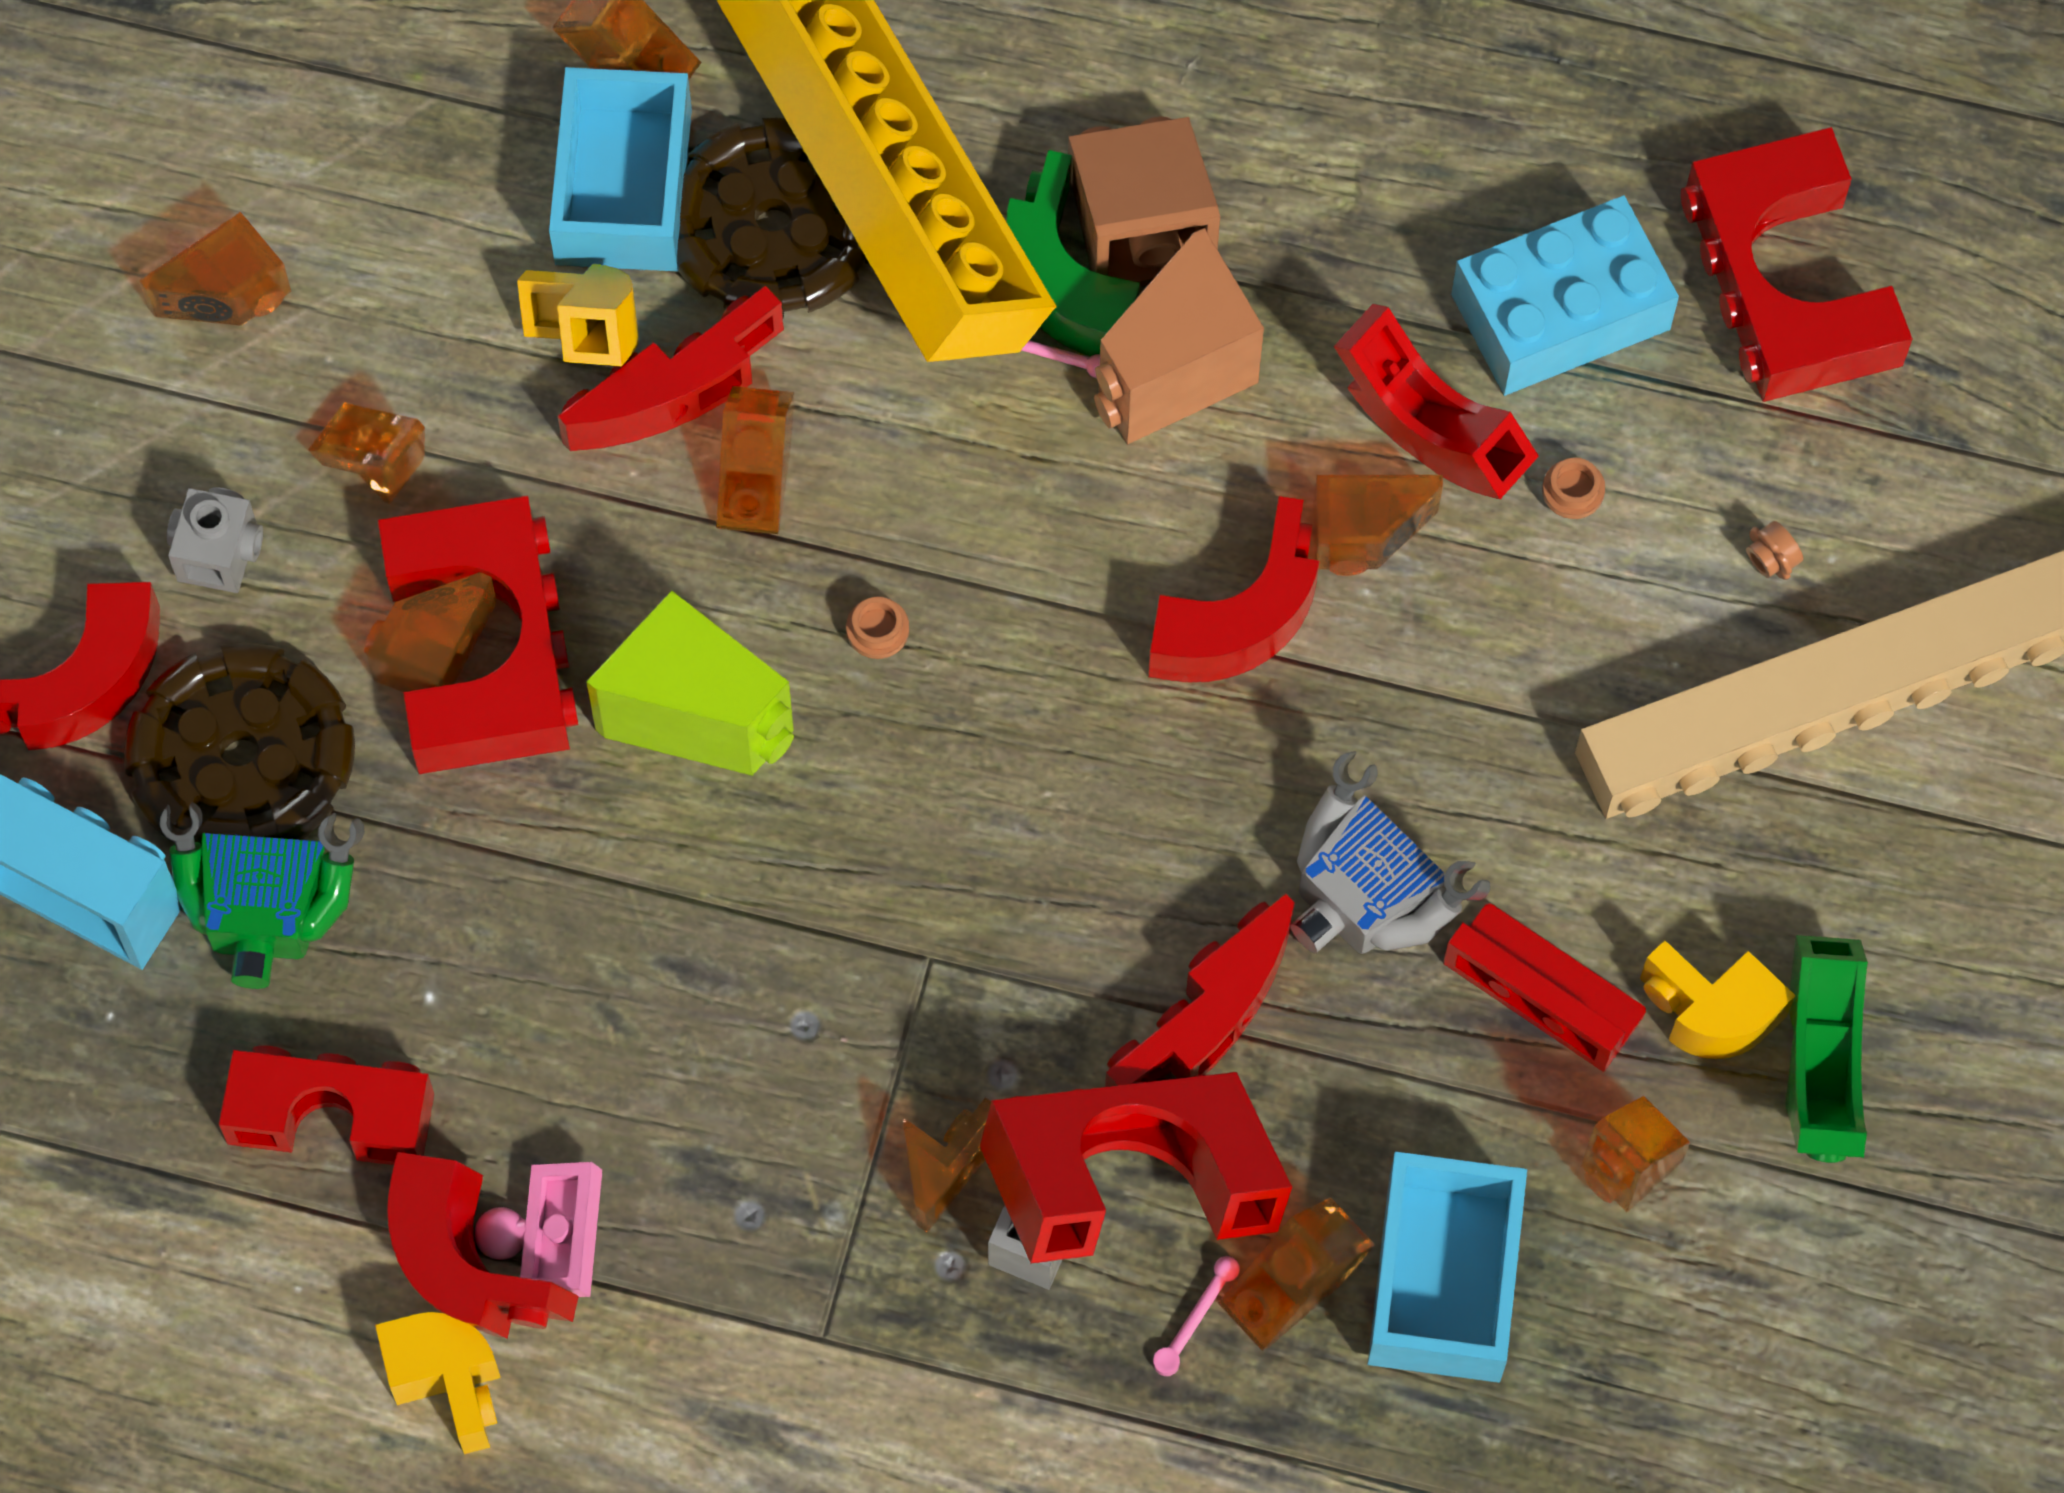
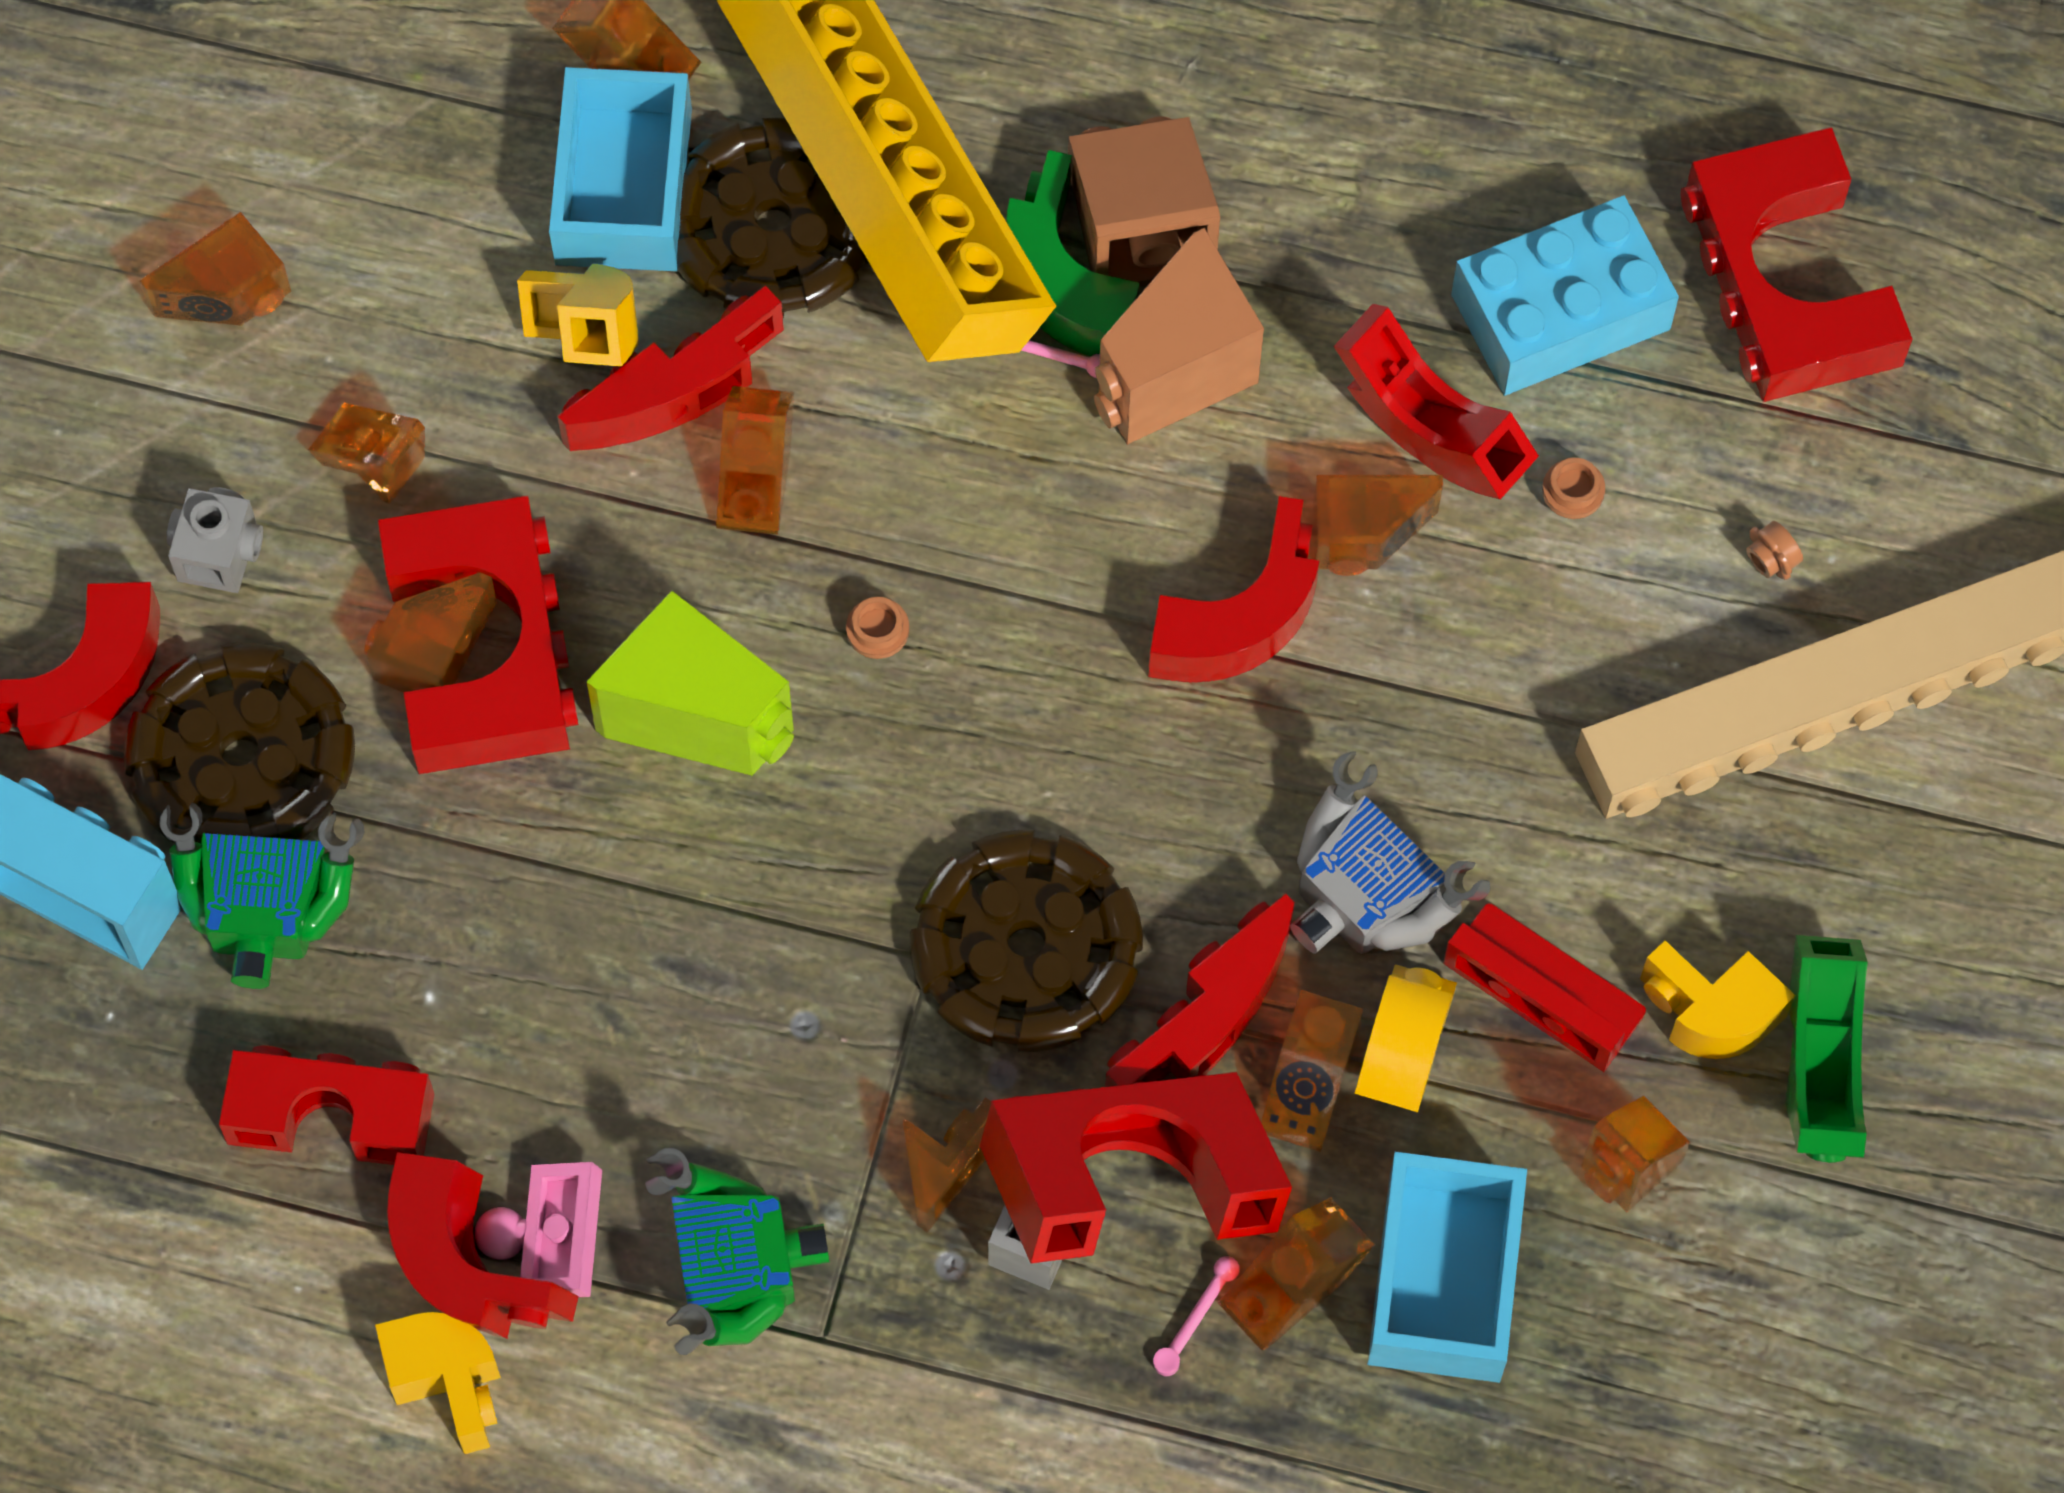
(731, 1253): none -> torso
(1019, 904): none -> dark brown plate
(1311, 1070): none -> clear orange slope
(1405, 1037): none -> yellow brick

